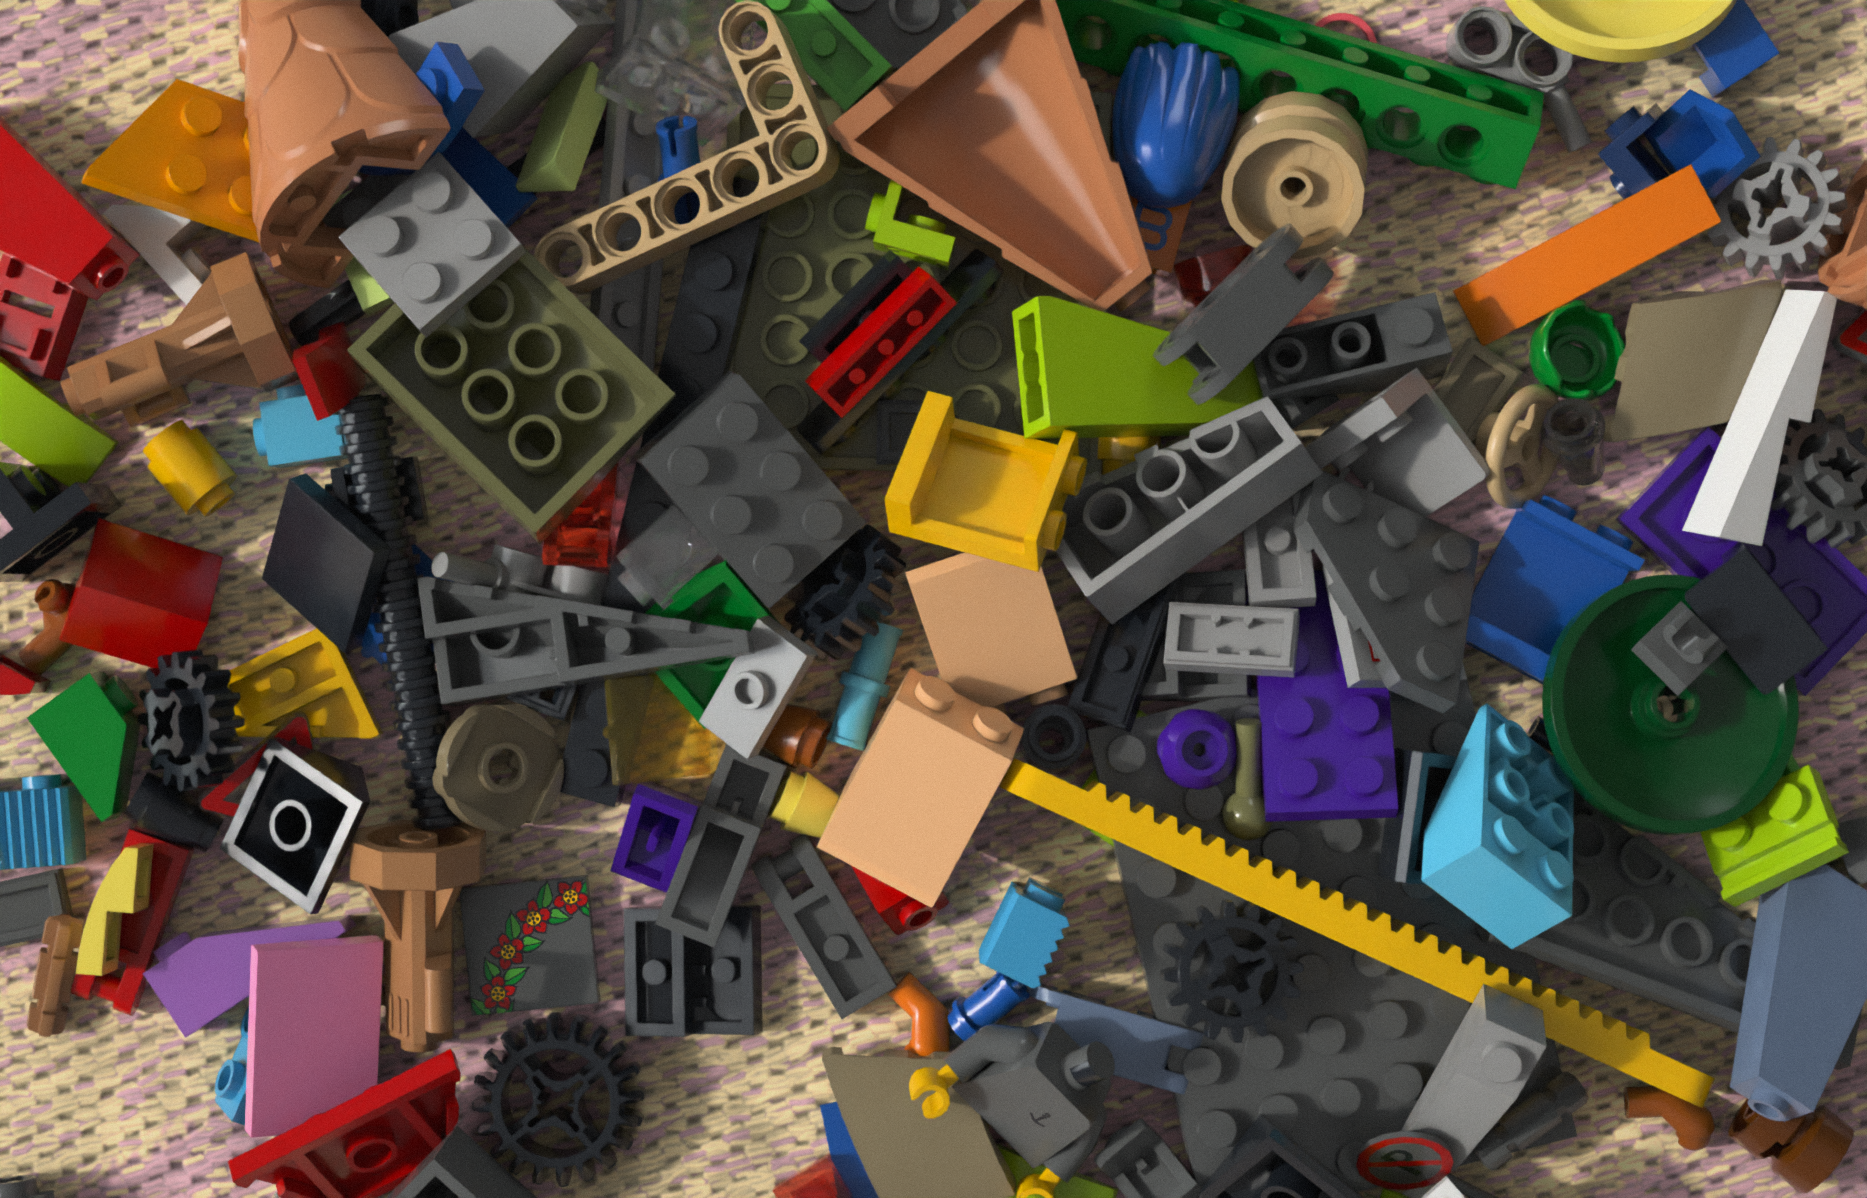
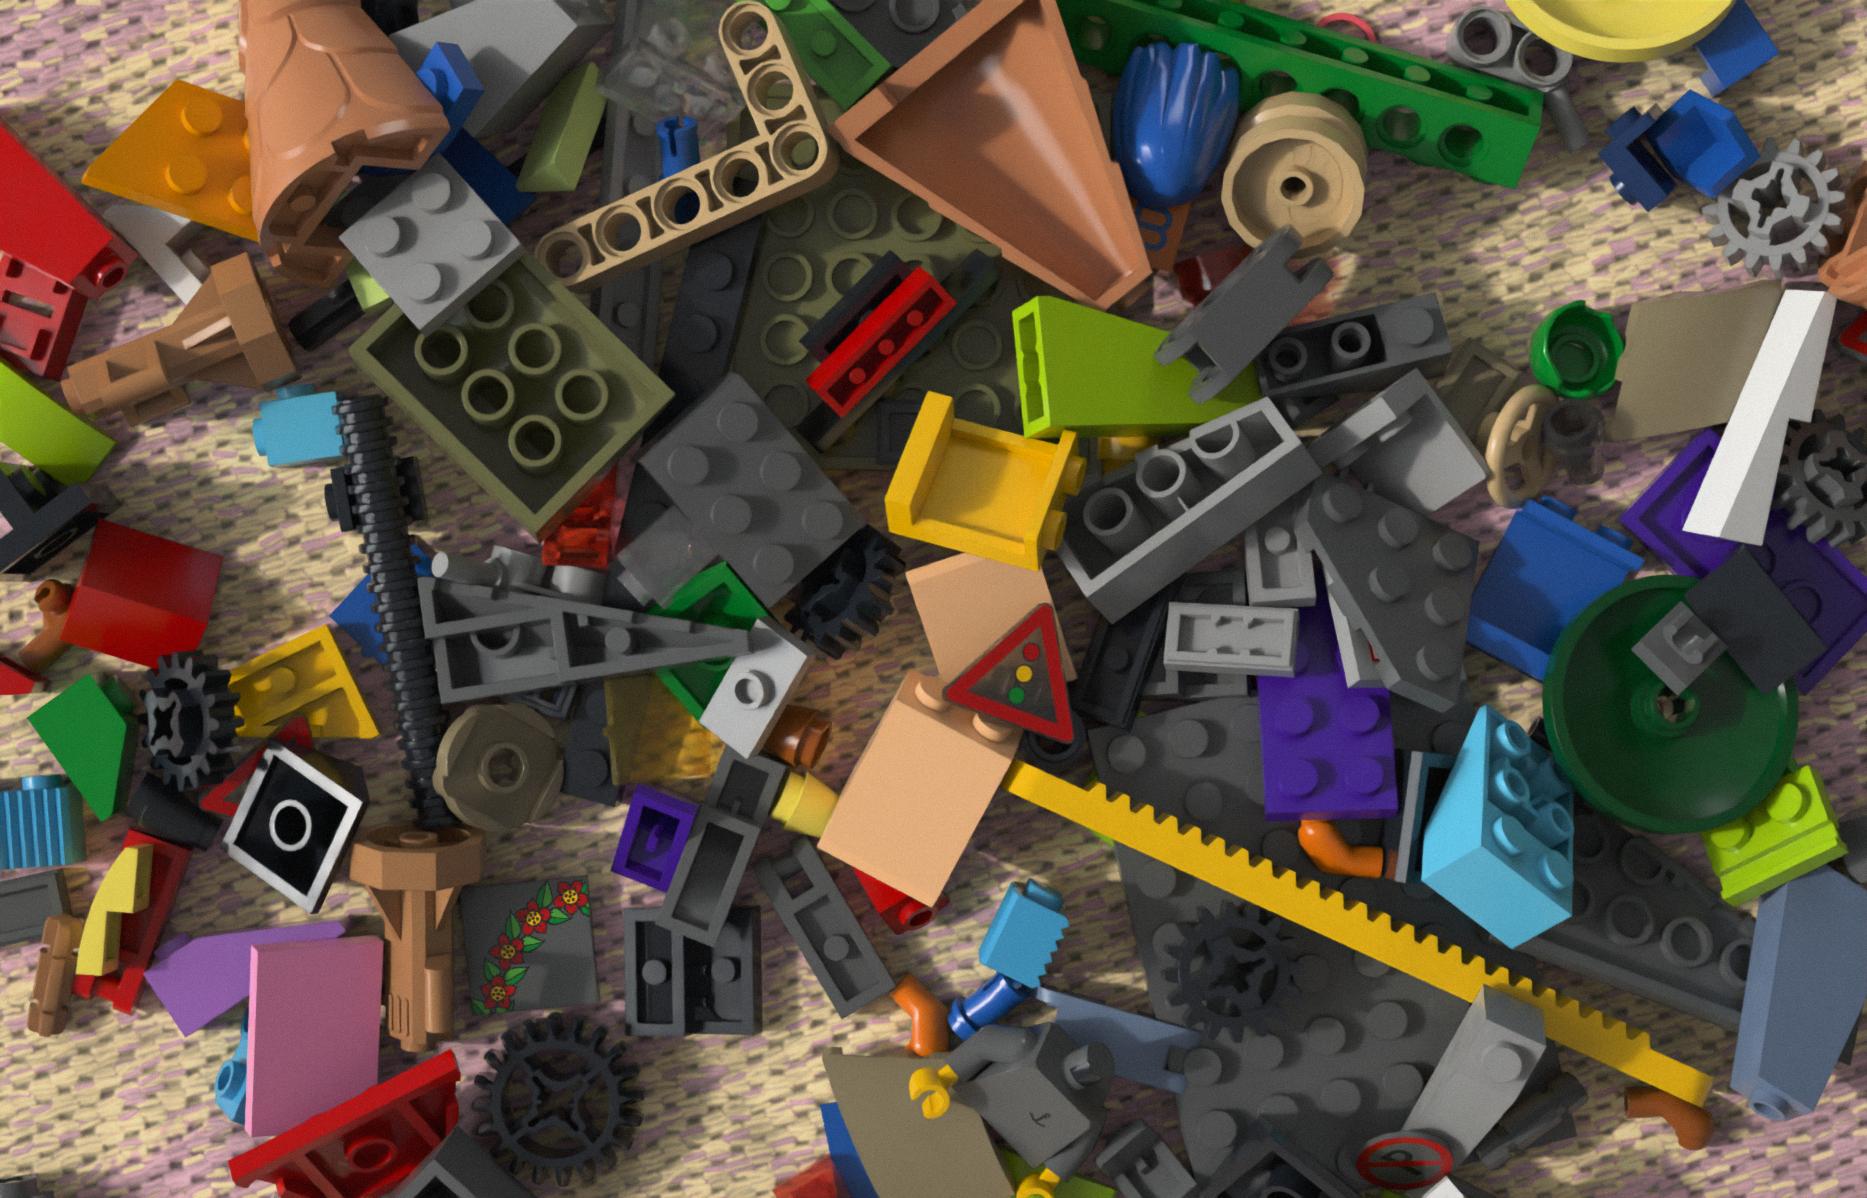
(190, 469): yellow brick -> none
(325, 562): black tile -> none
(329, 371): red slope -> none
(864, 687): medium azure pin -> none
(918, 239): lime bracket -> none
(1020, 679): none -> piece
(1177, 744): dark purple plate -> none
(1245, 808): olive bar -> none
(1334, 855): none -> orange arm
(1587, 255): orange slope -> none
(1801, 1149): reddish brown wheel -> none

